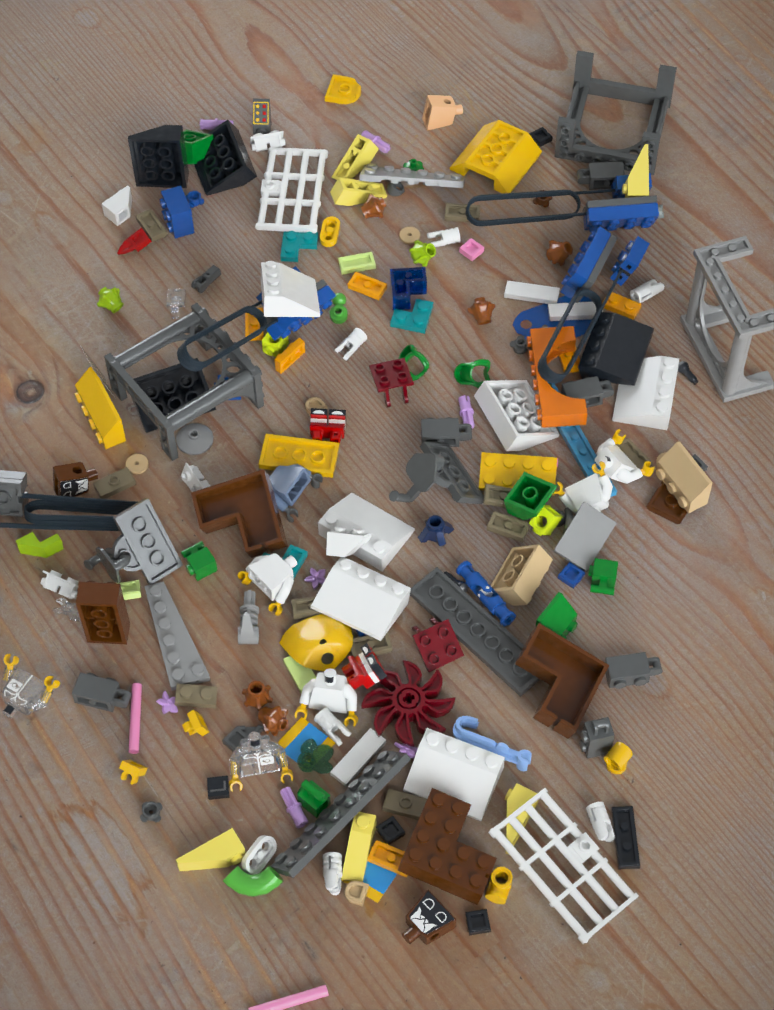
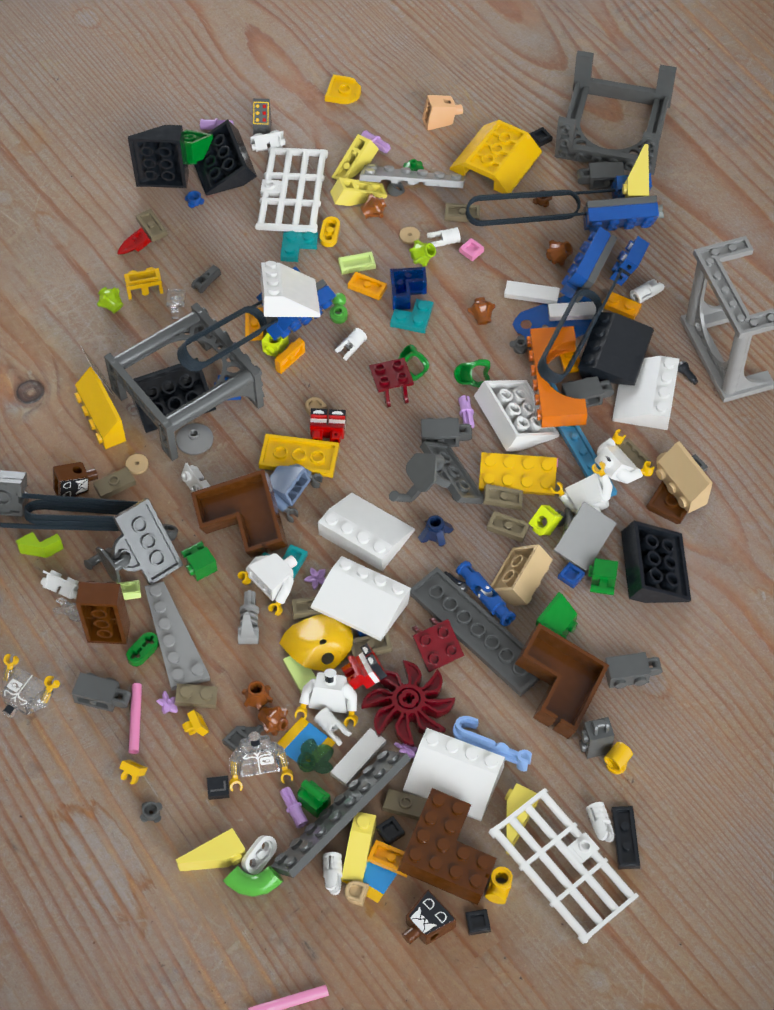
(118, 206): white slope -> none
(142, 649): none -> green beam
(143, 280): none -> yellow window
(172, 533): none -> dark grey piece
(177, 212): blue brick -> none
(345, 543): white slope -> none
(528, 496): green slope -> none
(655, 564): none -> black slope

